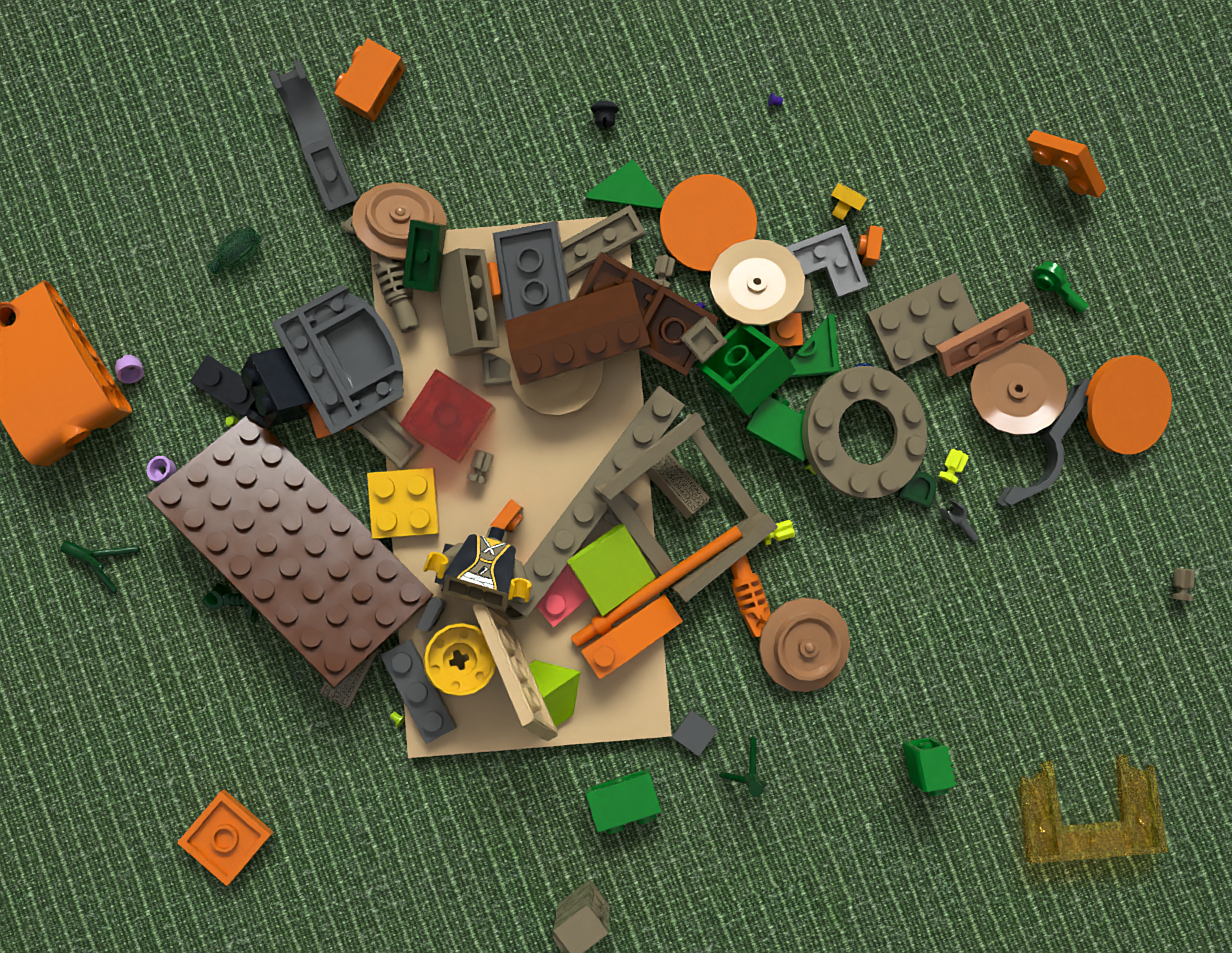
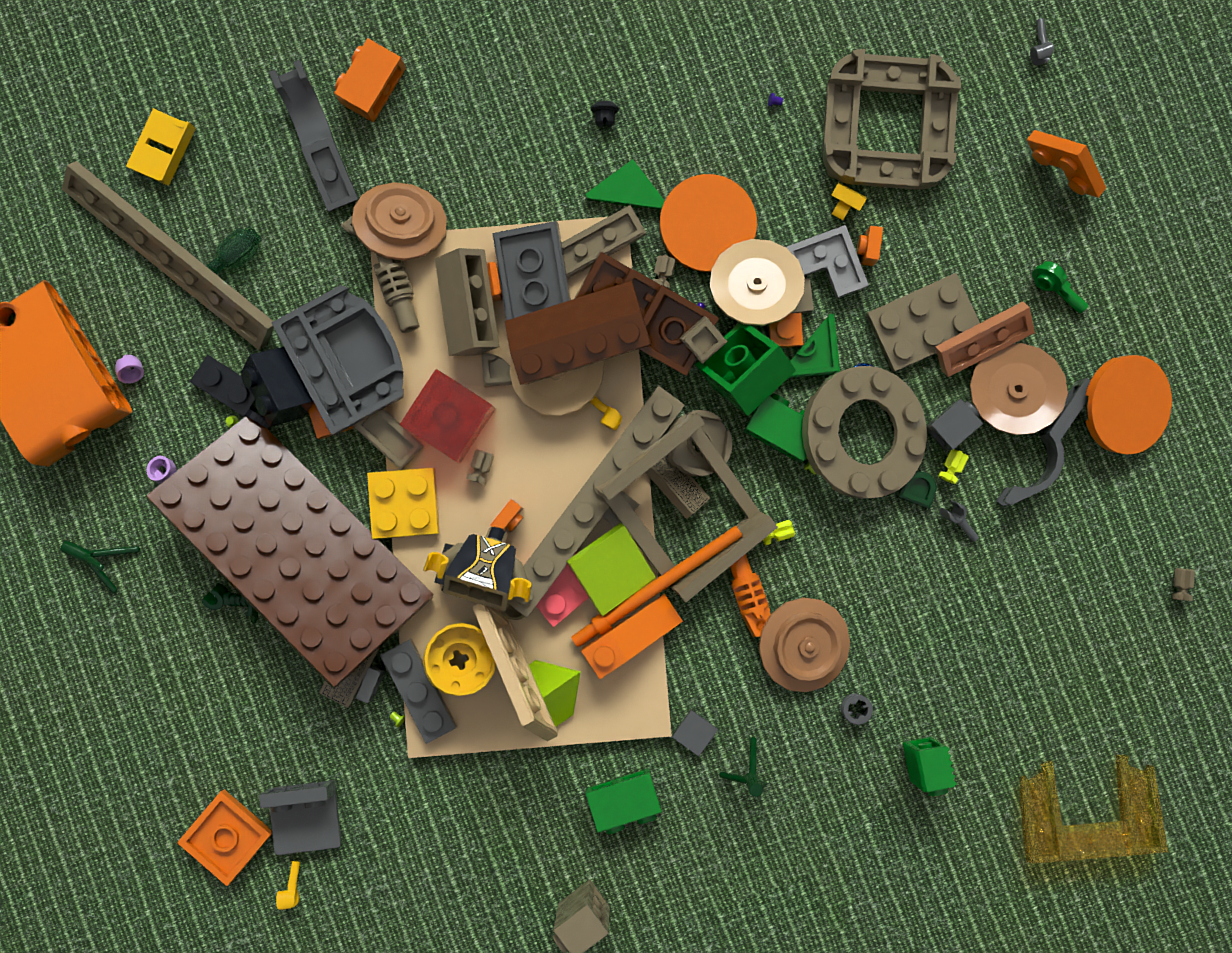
(165, 131): none -> yellow piece
(167, 255): none -> dark tan plate
(289, 898): none -> yellow hand
(303, 816): none -> dark grey bracket
(370, 683): none -> dark grey tile
(424, 255): dark green plate -> none
(432, 614): dark grey tile -> none
(611, 416): none -> yellow hand
(693, 462): none -> dark tan plate
(853, 699): none -> dark grey bush
(896, 75): none -> dark tan plate
(954, 424): none -> dark grey brick
(1042, 52): none -> dark grey hand

